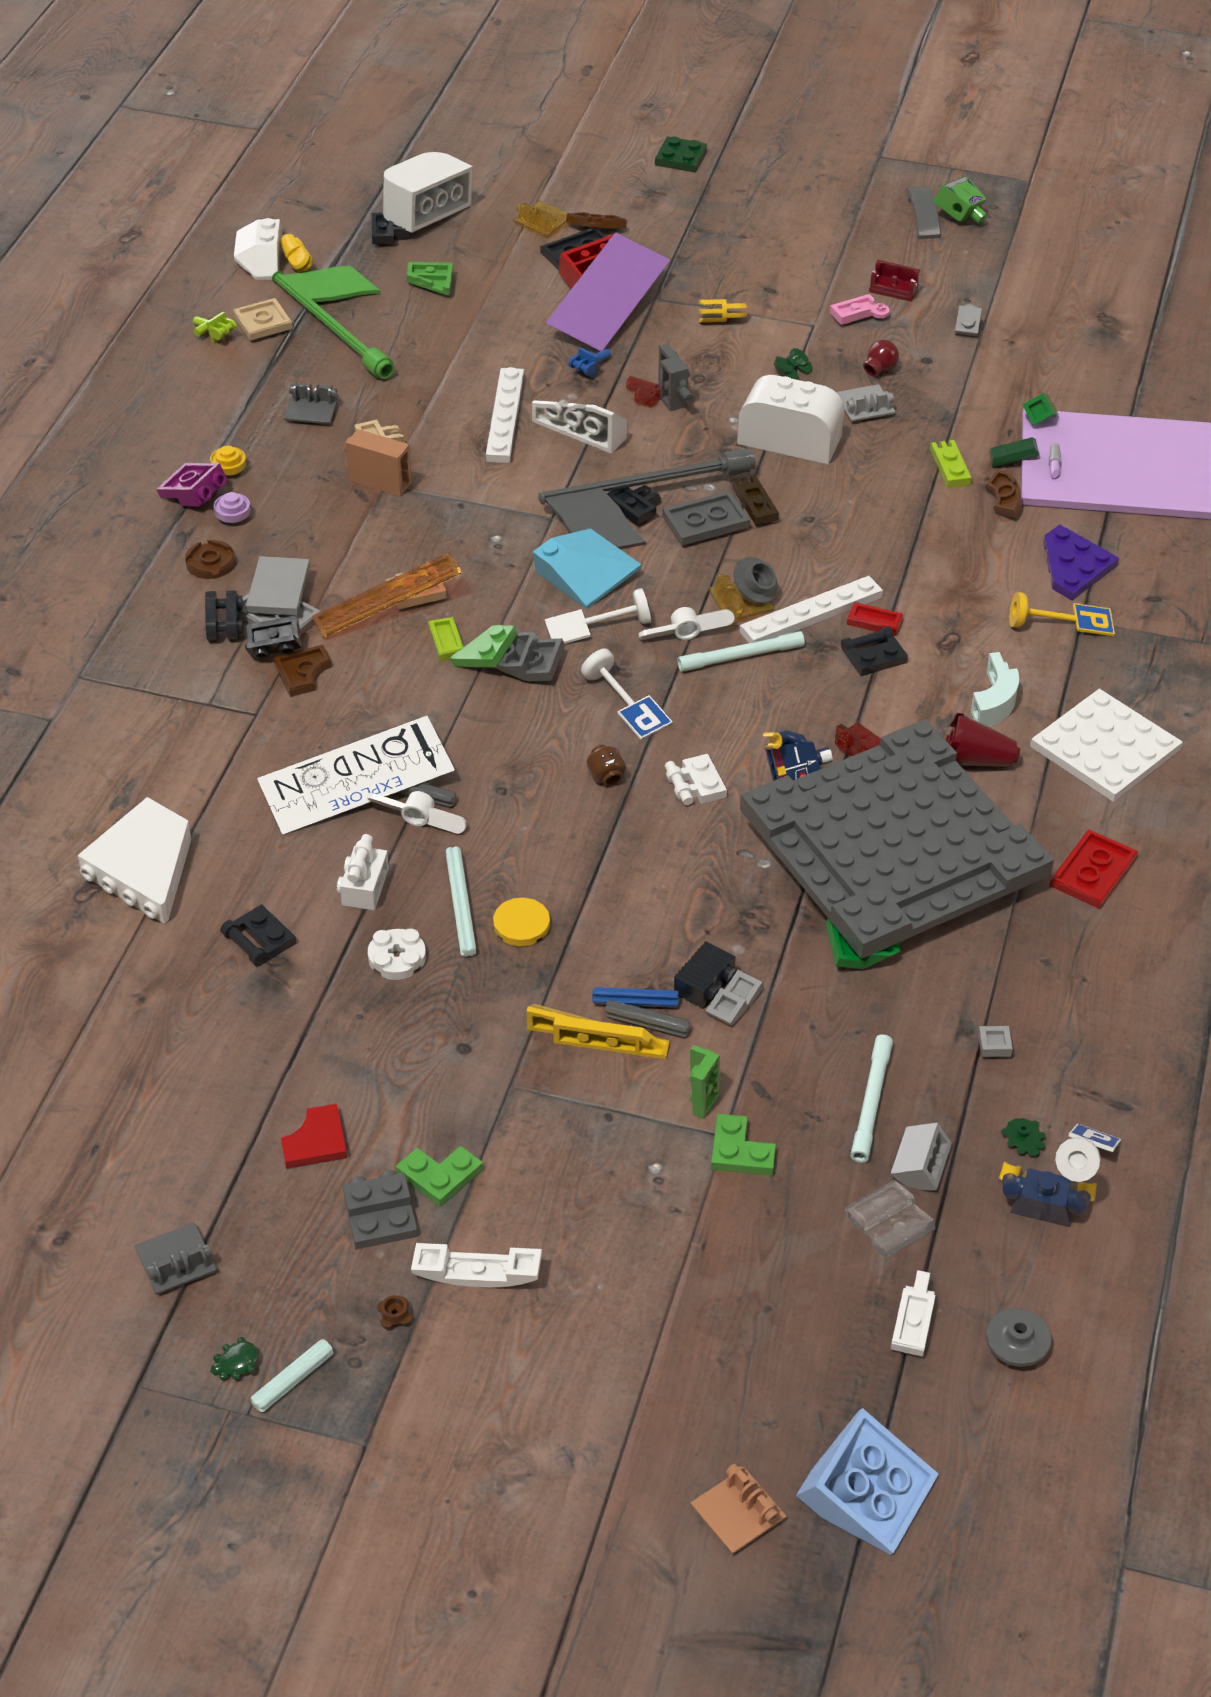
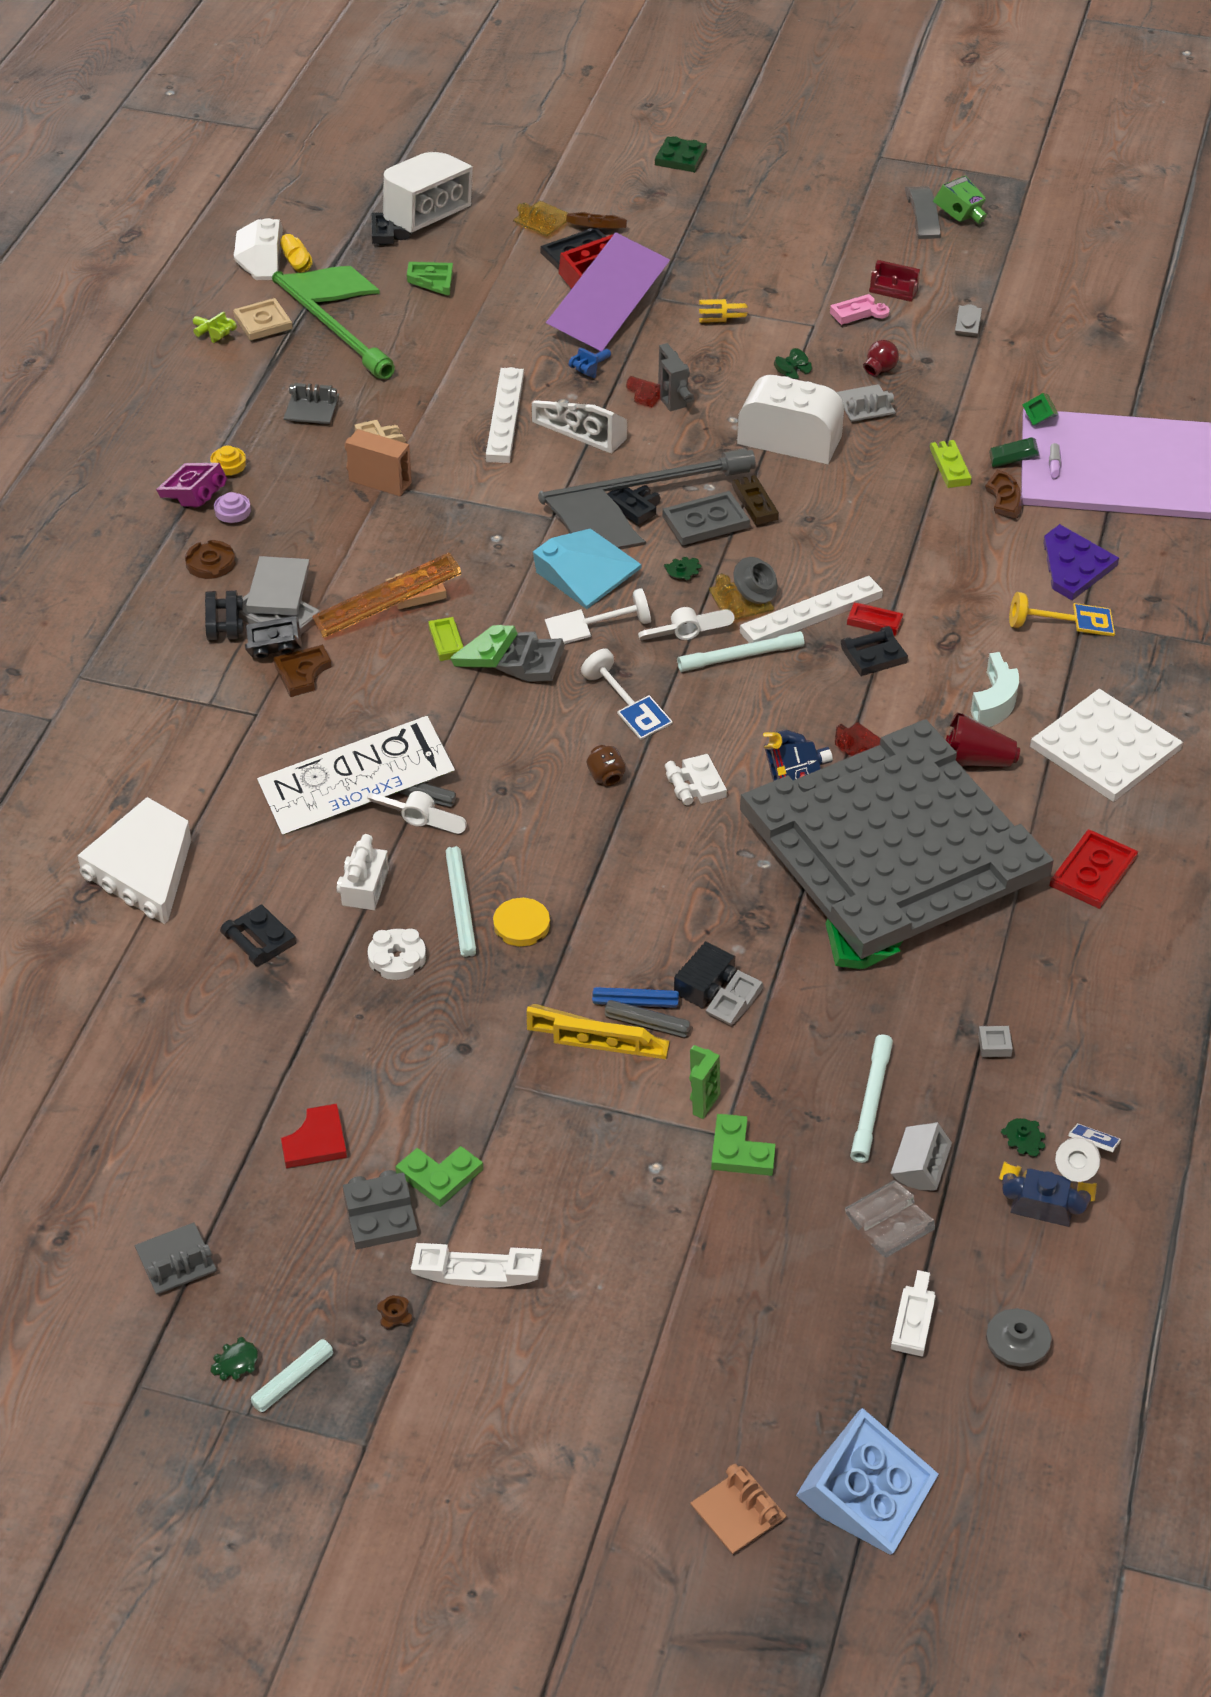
(683, 568): none -> dark green piece

